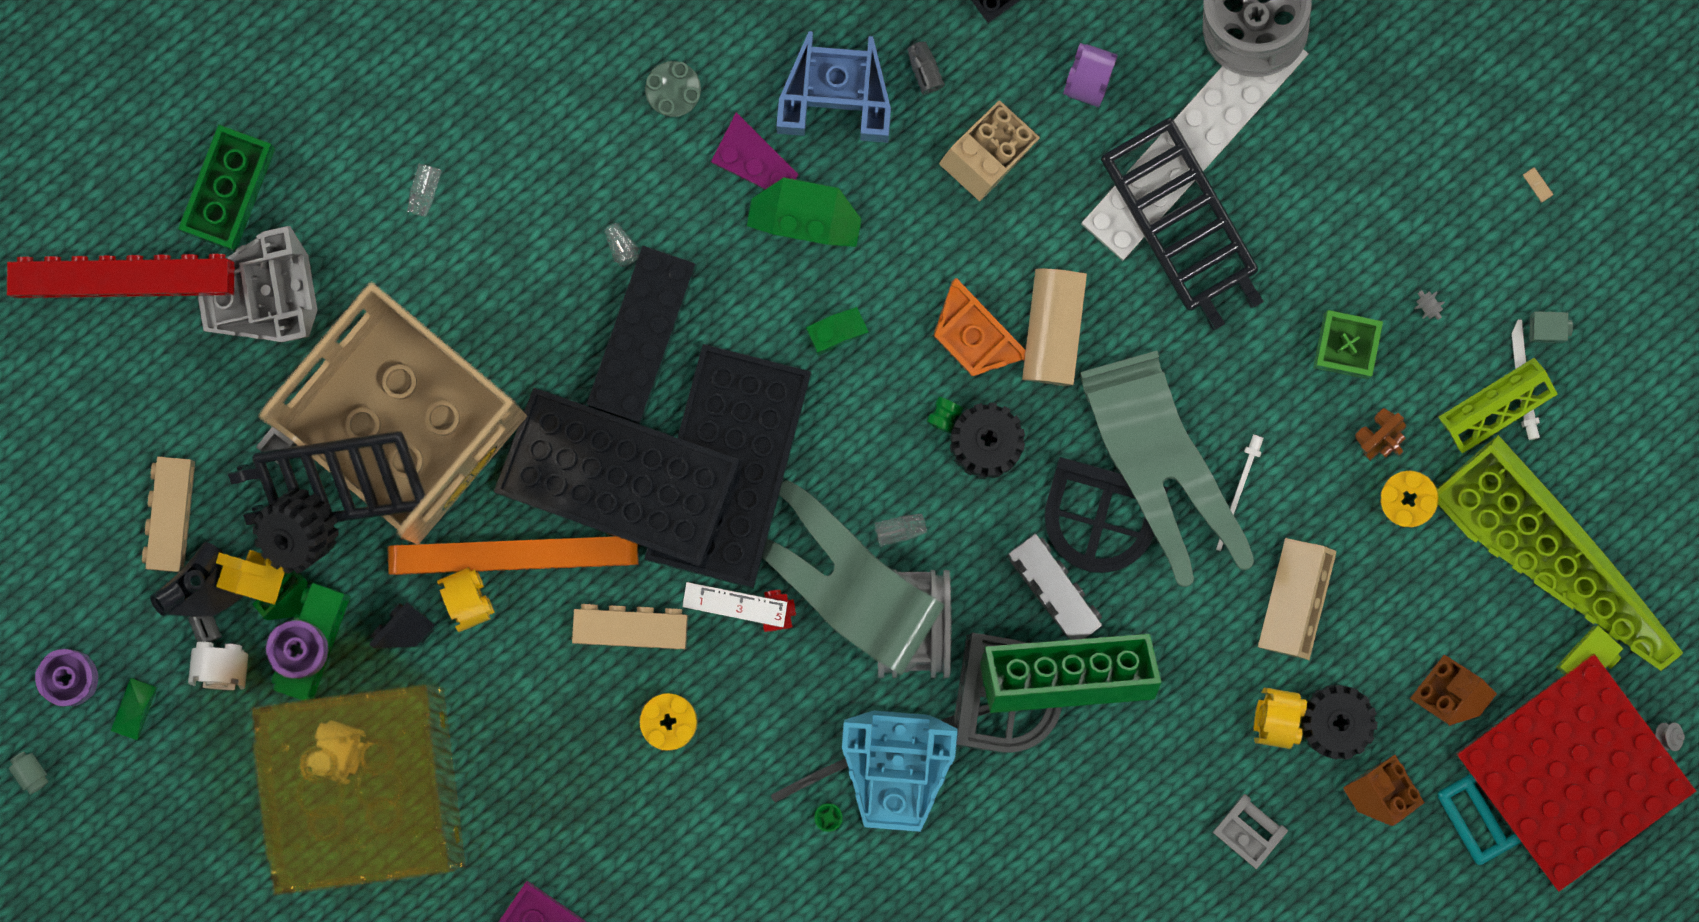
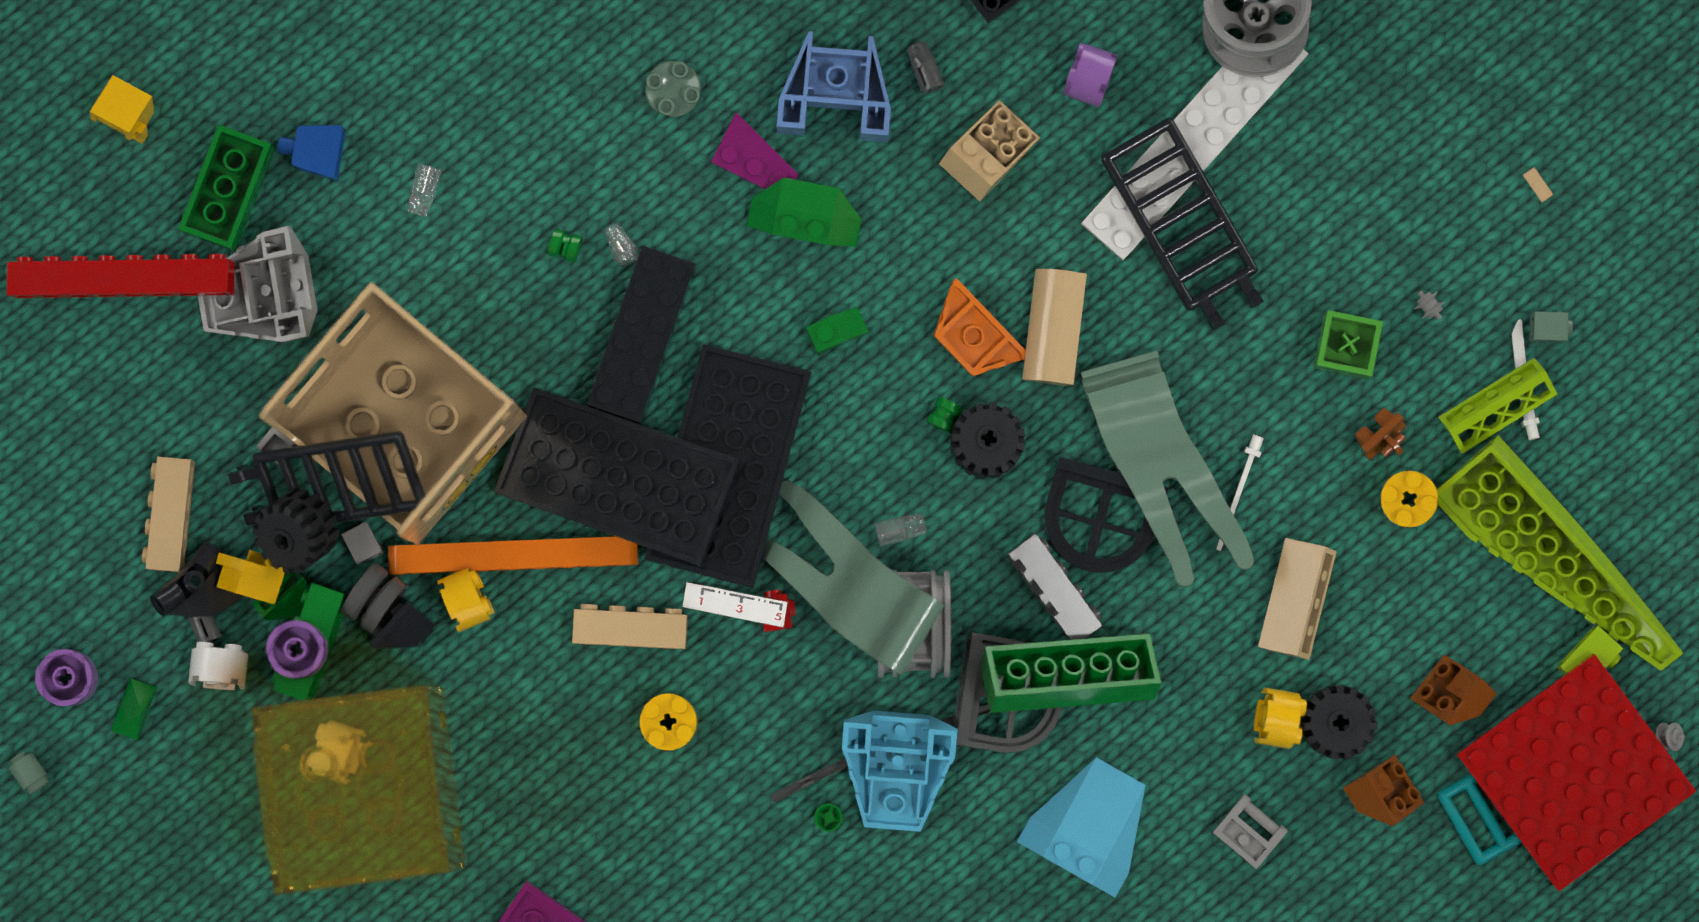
(124, 109): none -> yellow plate
(316, 150): none -> blue torso
(362, 543): none -> light grey panel
(370, 596): none -> dark grey wheel
(565, 245): none -> green wheel
(1090, 826): none -> medium azure wedge

